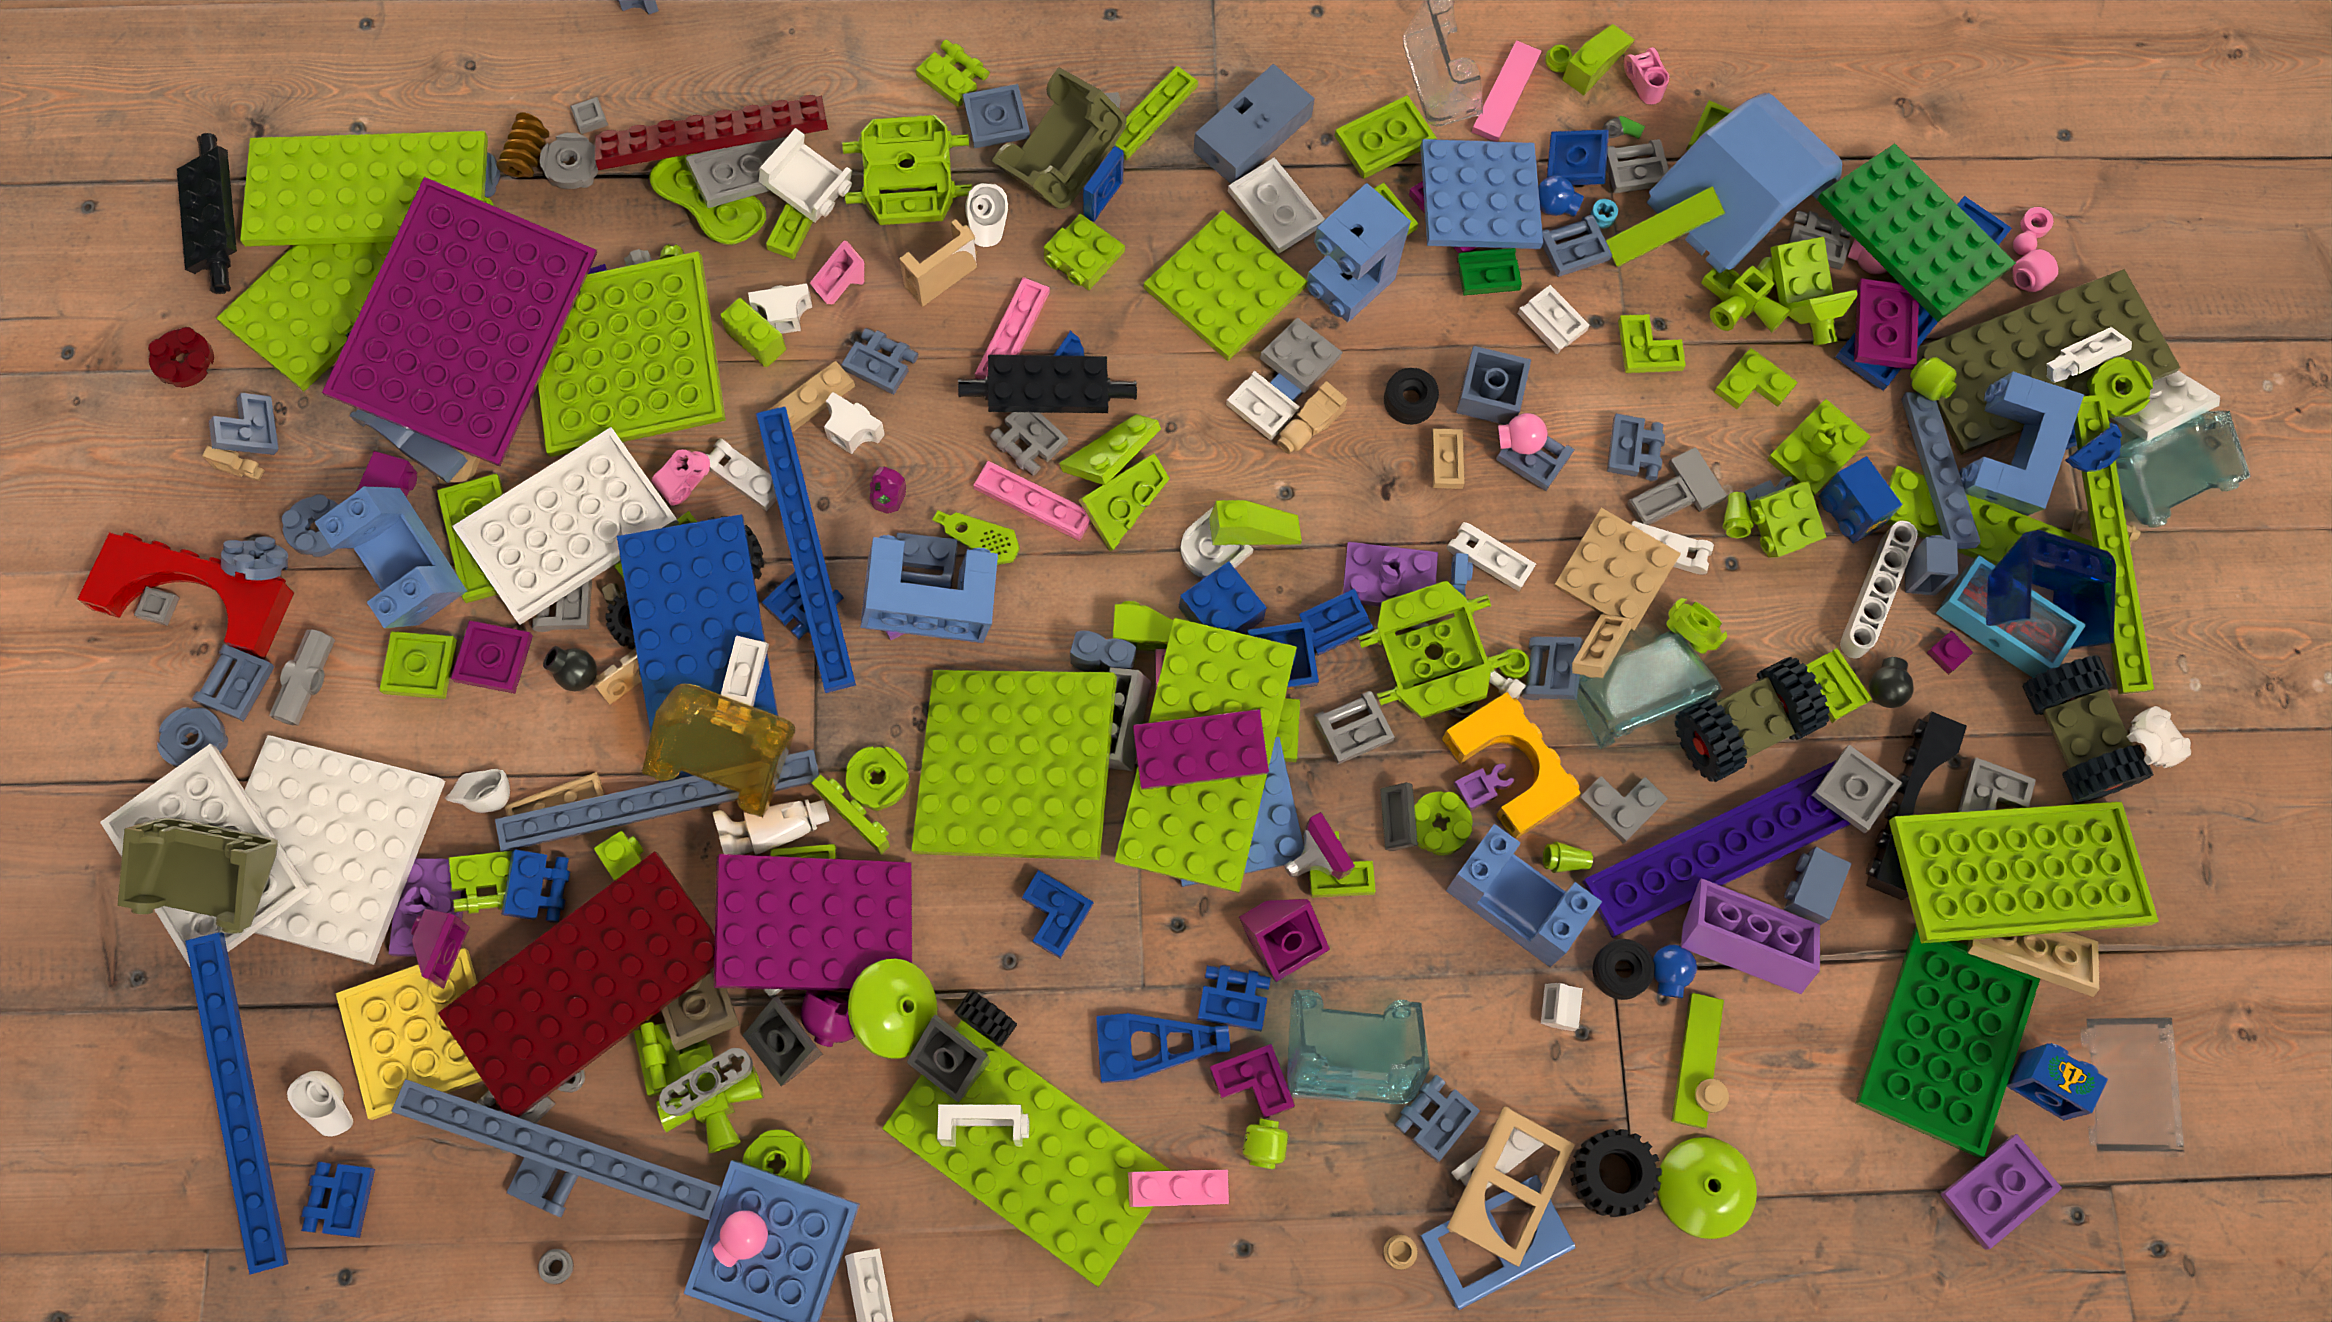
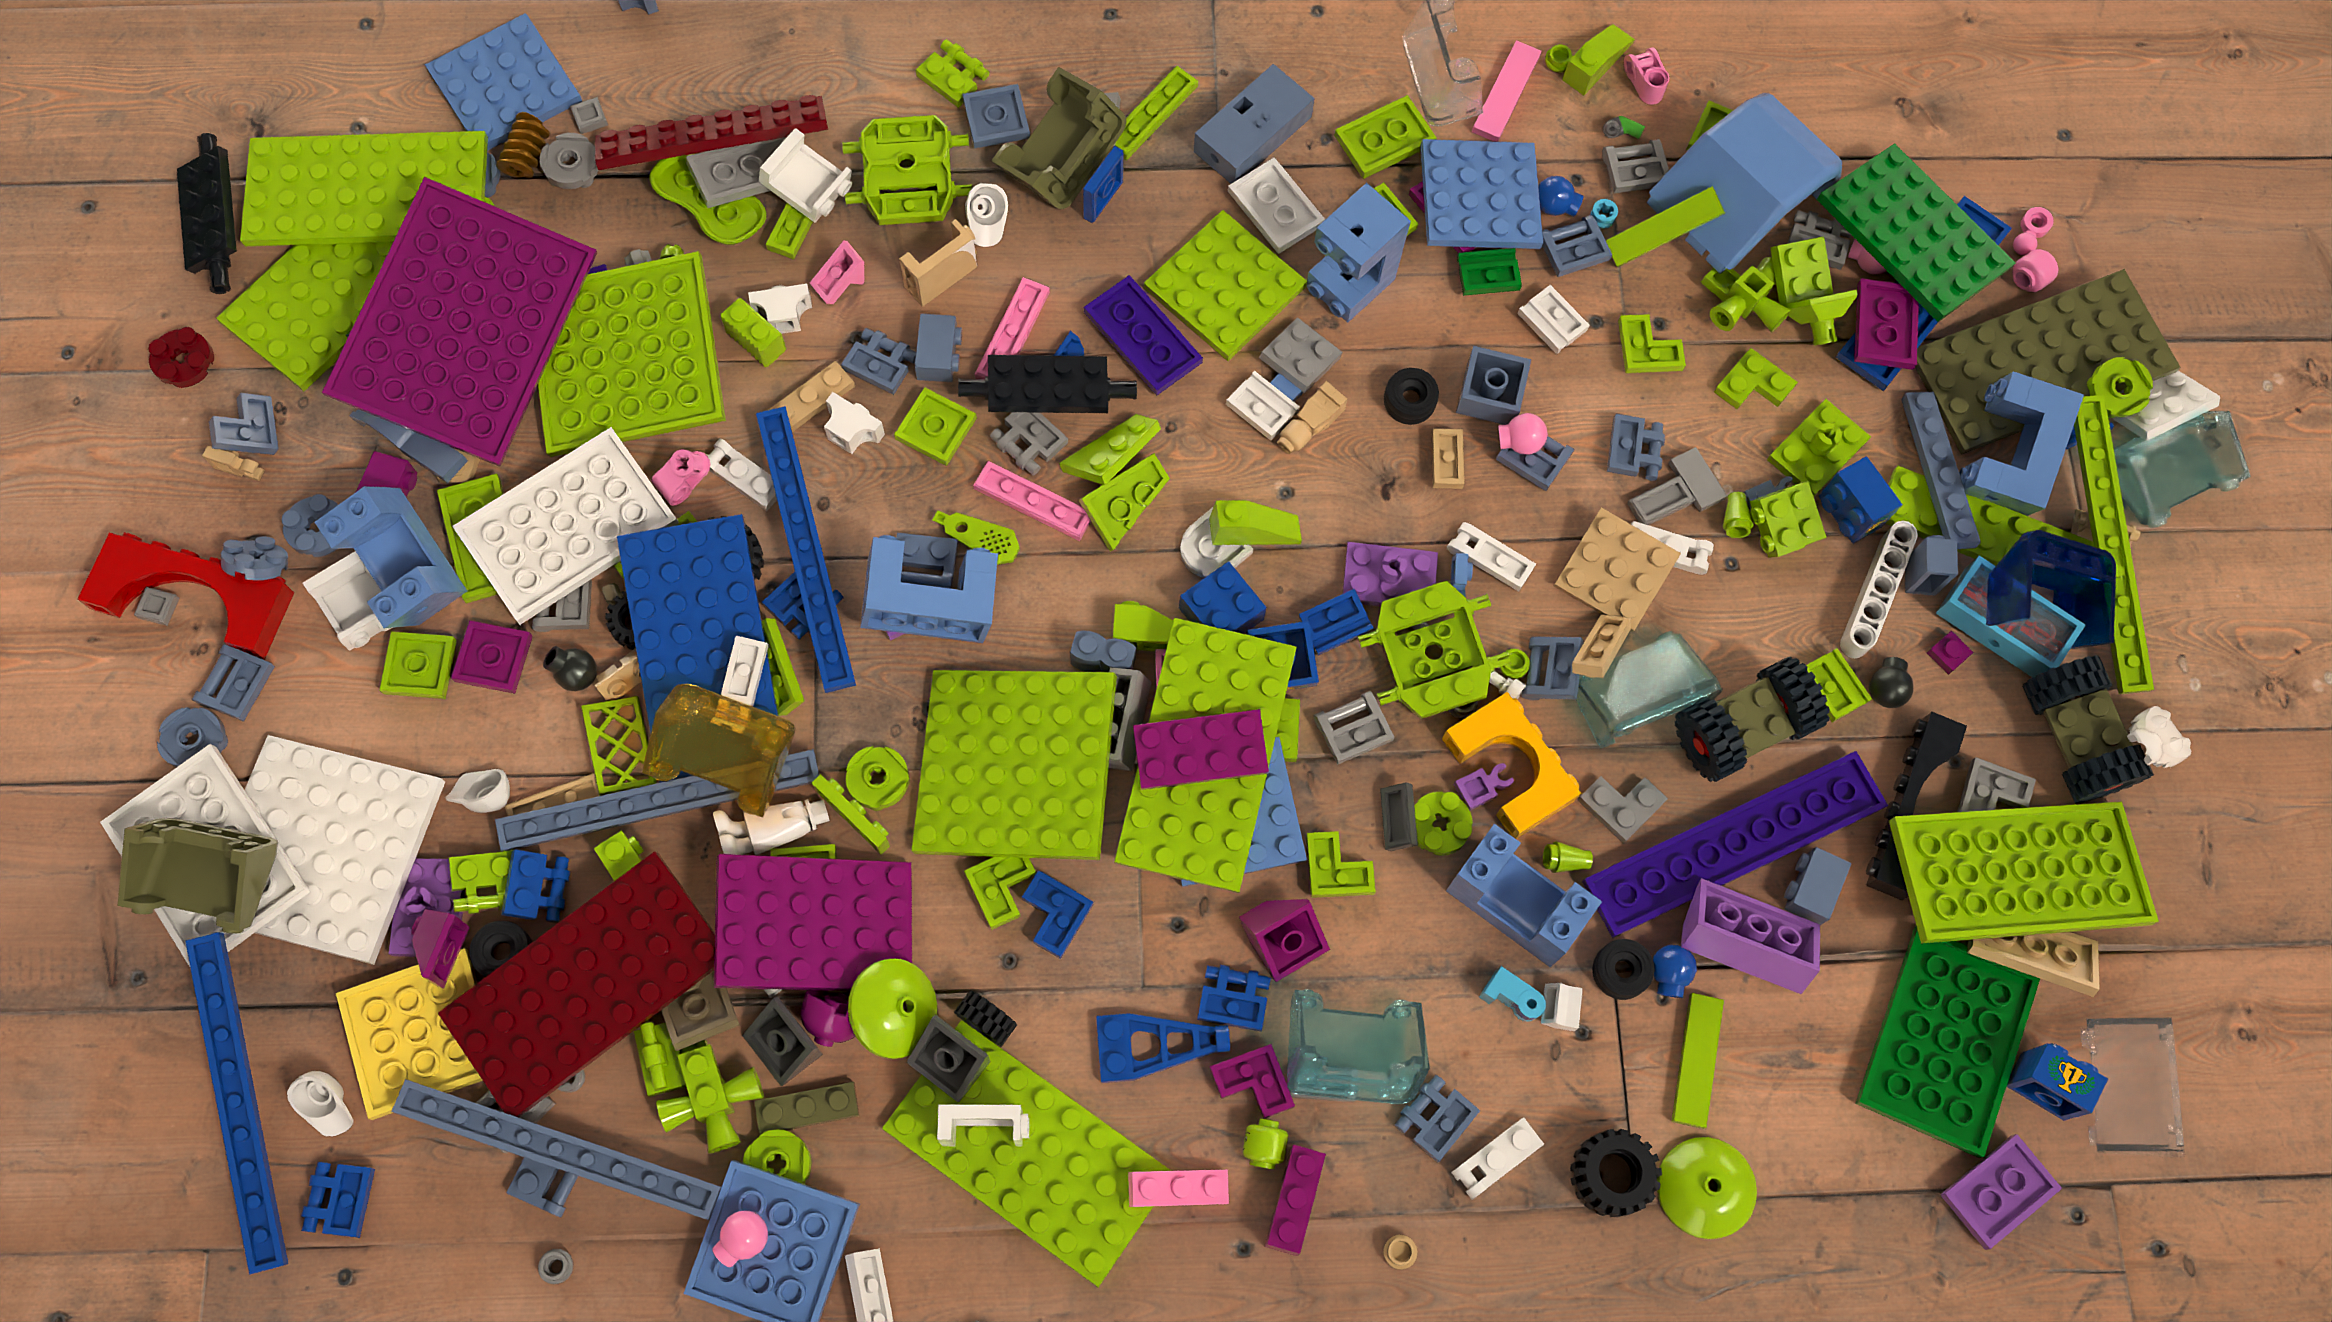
(302, 677): light grey piece -> none
(343, 597): none -> white panel
(489, 937): none -> black tyre
(502, 76): none -> medium blue plate
(594, 733): none -> lime window
(679, 1085): light grey beam -> none
(785, 683): none -> lime plate
(807, 1108): none -> olive plate
(887, 490): magenta rock -> none
(935, 426): none -> lime plate
(937, 348): none -> sand blue piece
(991, 884): none -> lime plate
(1083, 252): lime plate -> none
(1143, 335): none -> dark purple plate
(1295, 1200): none -> magenta arch
(1321, 851): piece -> none
(1470, 1214): tan window -> none
(1514, 993): none -> medium azure leg
(1548, 1243): medium blue window -> none
(1579, 156): blue plate -> none
(1696, 625): lime plate -> none
(1711, 1095): tan plate -> none
(1856, 789): light grey plate -> none
(1933, 378): lime head -> none
(2088, 354): white hinge -> none
(2099, 452): blue tile -> none

